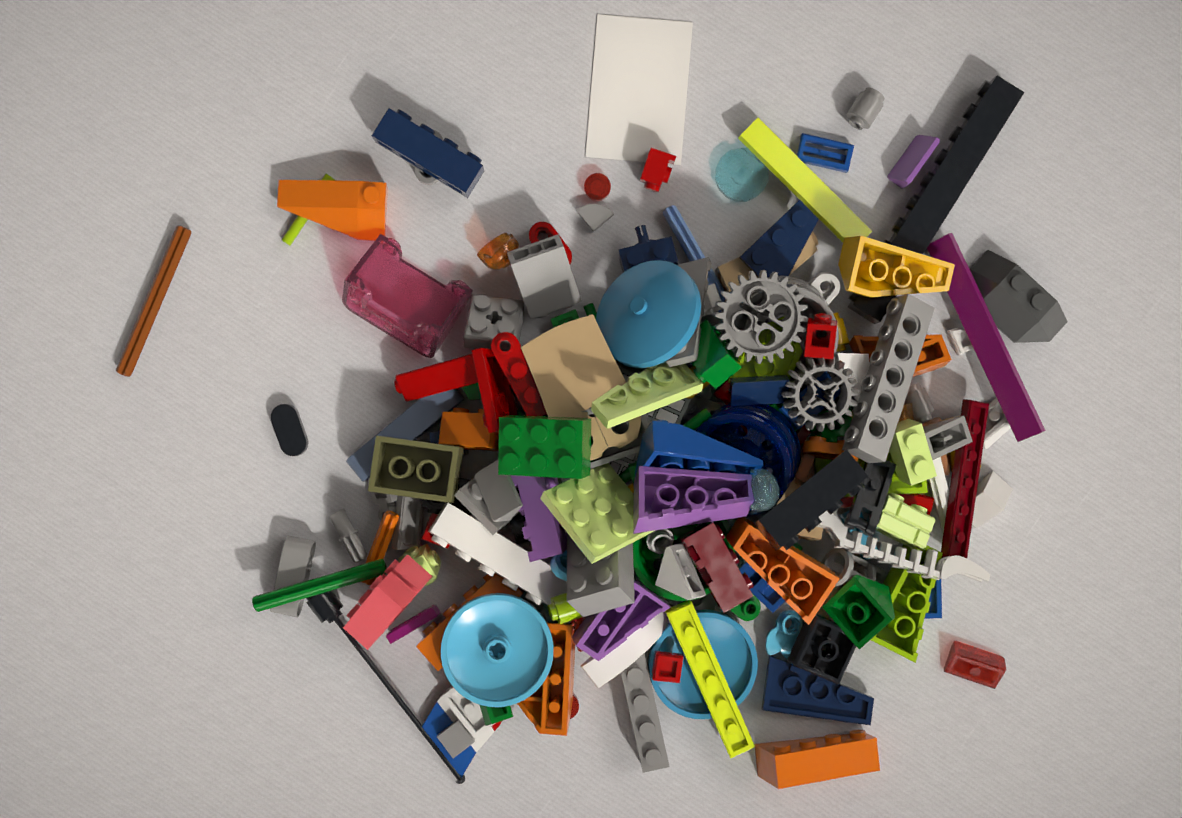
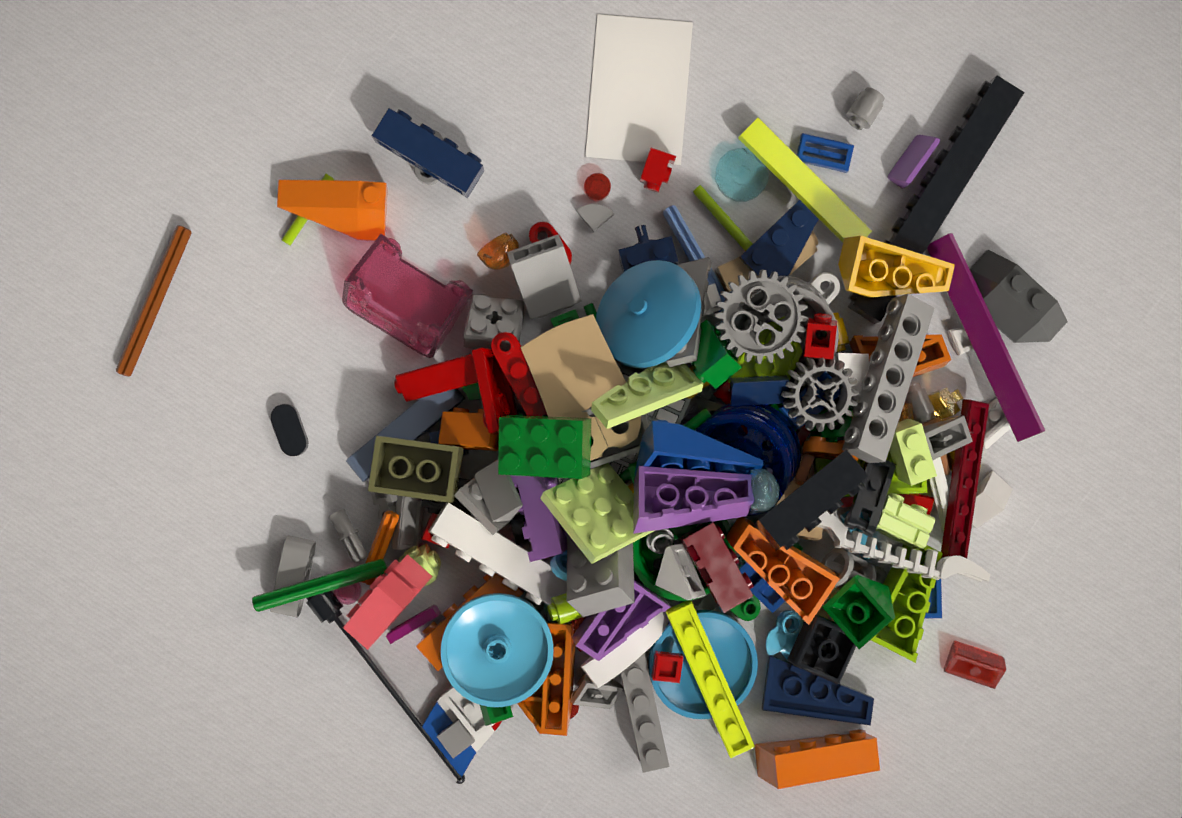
(348, 594): none -> clear pink plate
(589, 695): none -> light grey slope
(722, 217): none -> lime bar
(945, 402): none -> clear yellow tile

